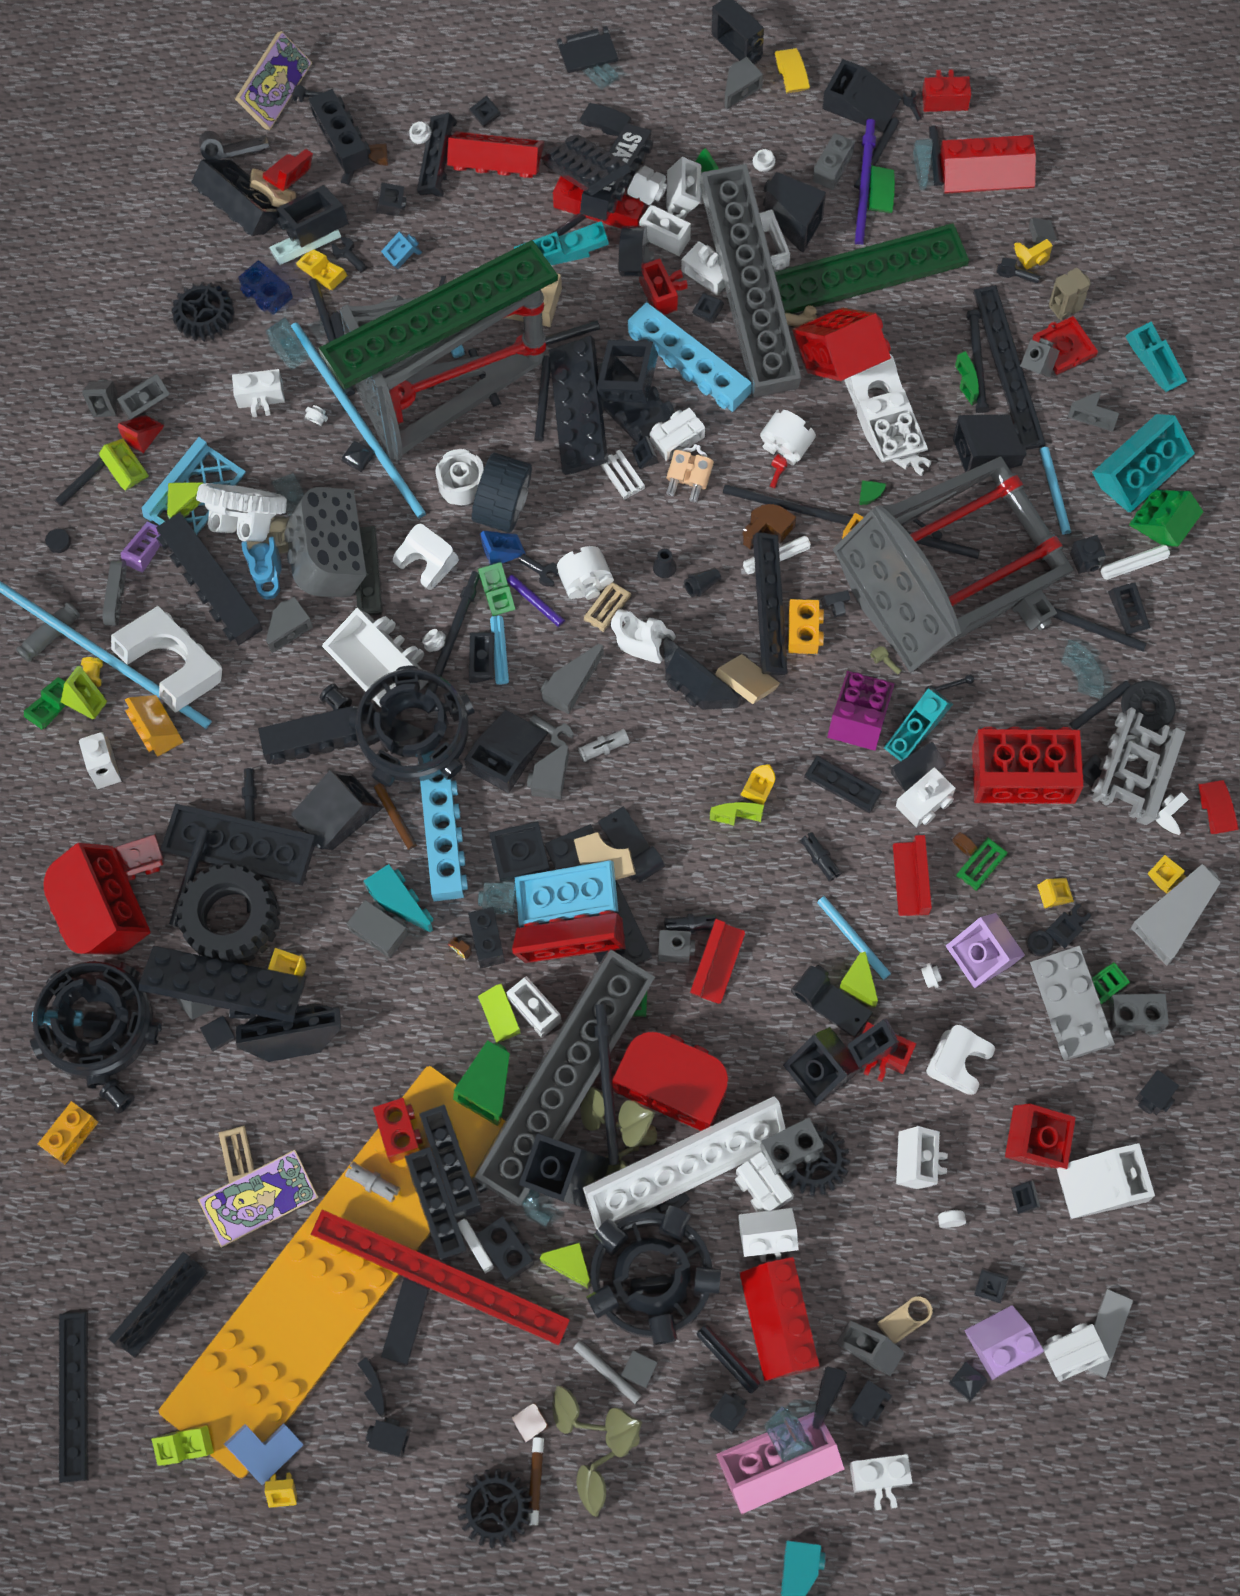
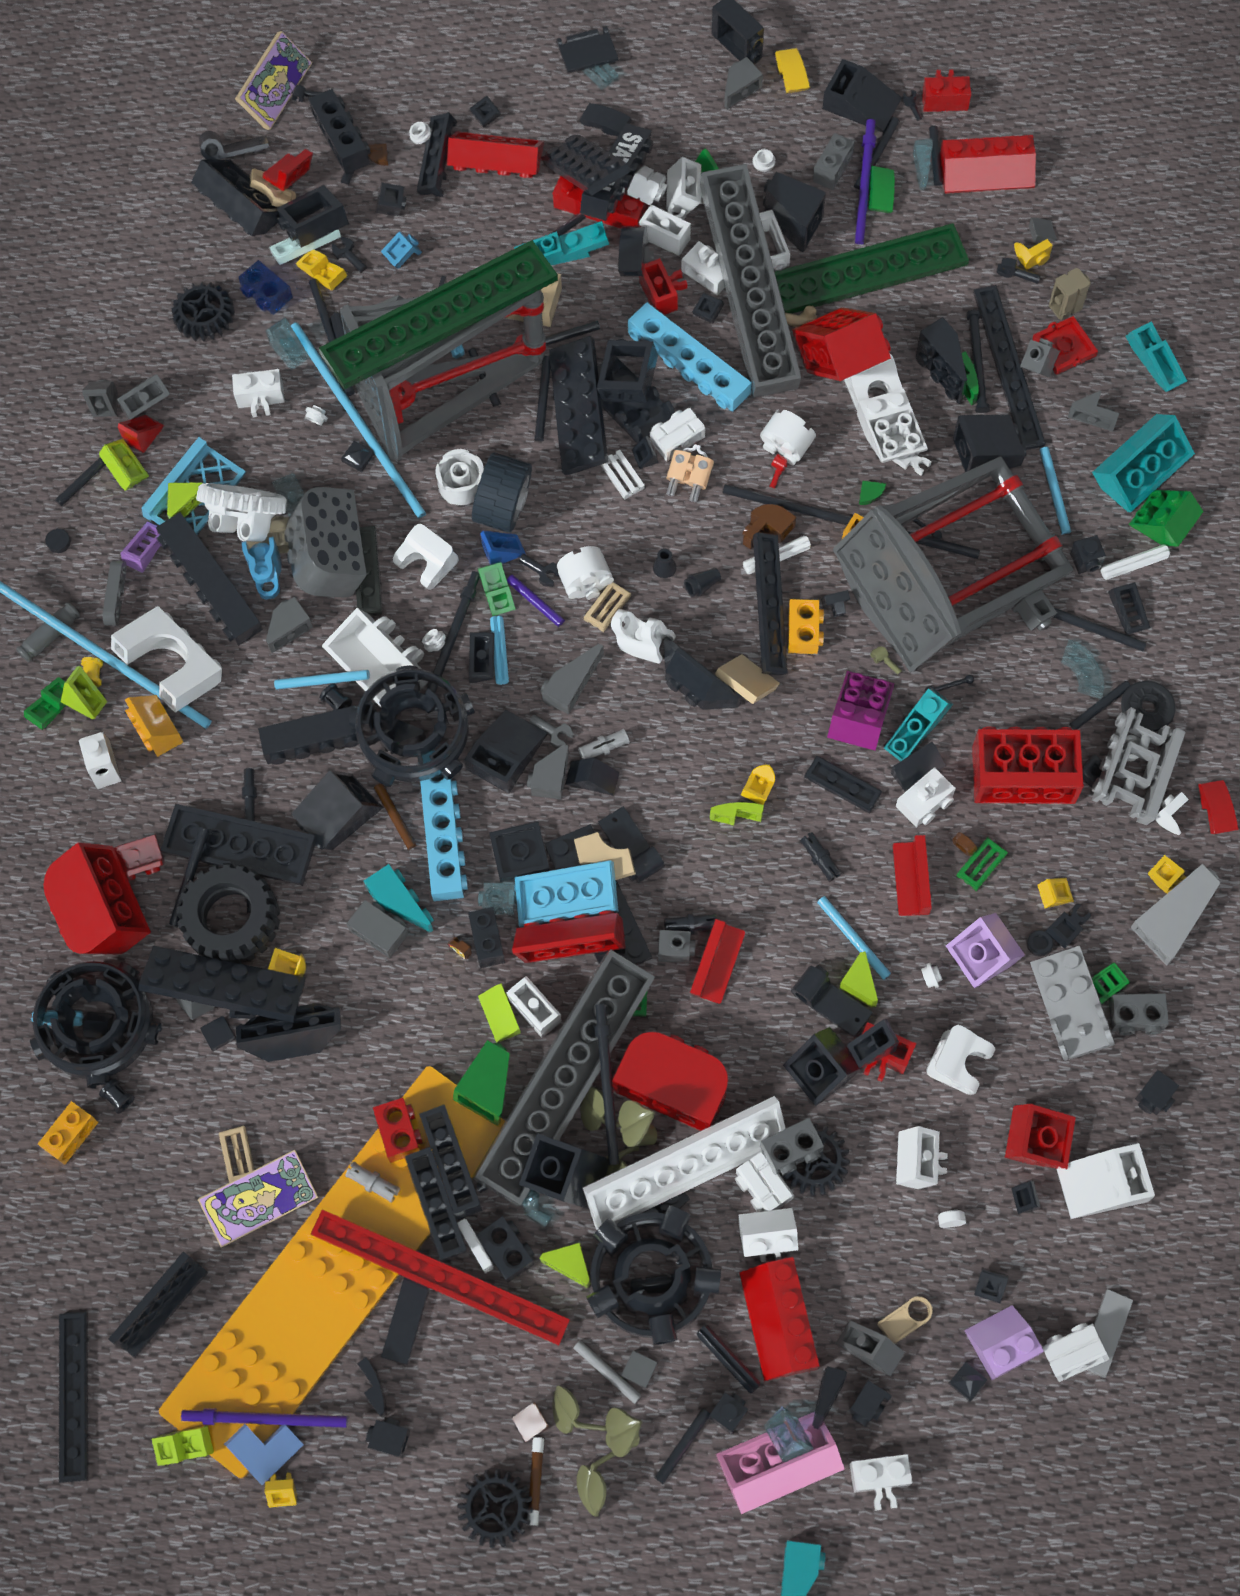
(211, 1416): none -> dark purple bar
(322, 679): none -> medium azure bar
(592, 776): none -> black slope
(682, 1446): none -> black bar
(942, 356): none -> black slope

